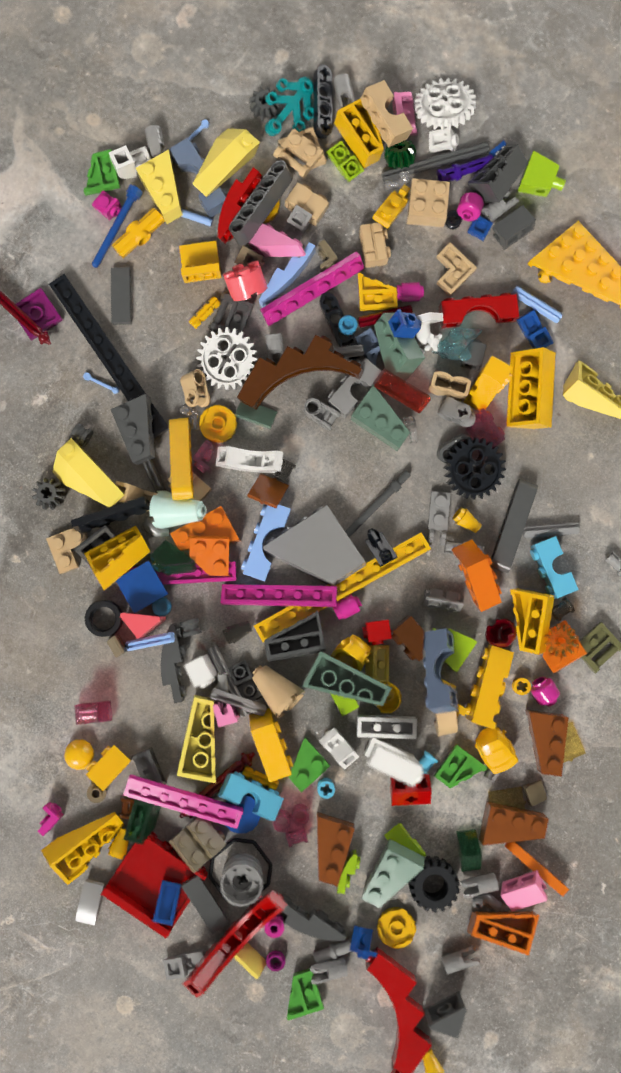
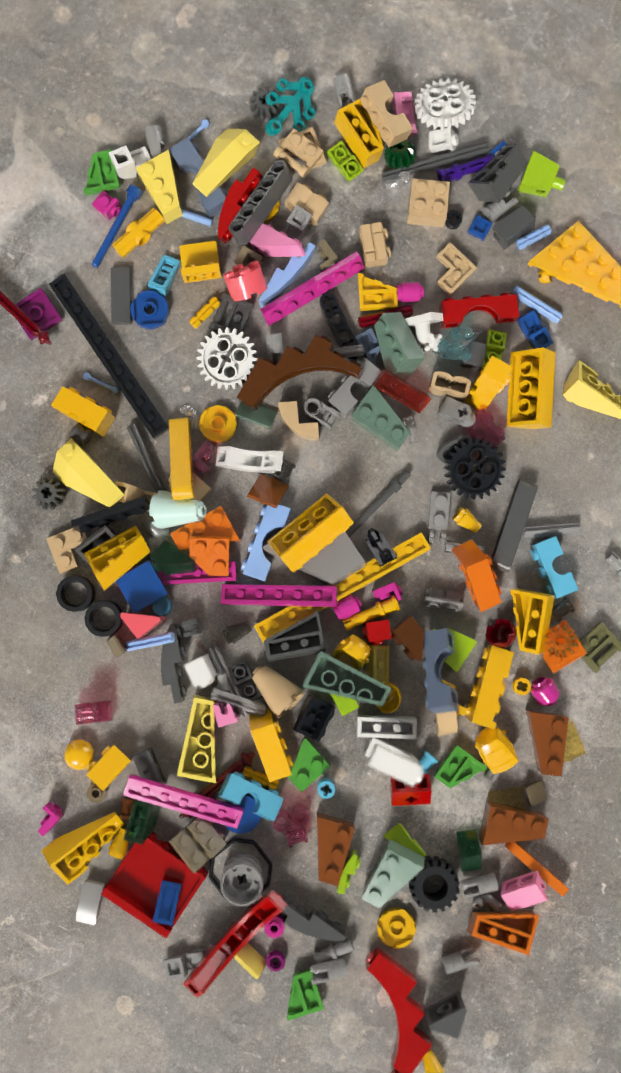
(60, 593): none -> black tyre
(83, 410): none -> yellow wedge
(135, 427): dark grey wedge -> none
(141, 303): none -> blue plate
(159, 285): none -> medium azure slope
(194, 388): tan piece -> none
(205, 903): dark grey tile -> none
(289, 415): none -> tan brick
(310, 532): none -> yellow slope
(314, 718): none -> black bracket
(320, 101): black beam -> none
(339, 747): white brick -> none
(347, 325): dark azure tile -> none
(361, 942): blue bracket -> none
(380, 609): none -> yellow pin
(384, 592): none -> dark pink bracket
(392, 207): yellow hinge -> none
(404, 324): blue brick -> none
(470, 206): dark pink head -> none
(495, 345): none -> lime slope
(533, 237): none -> light blue axle

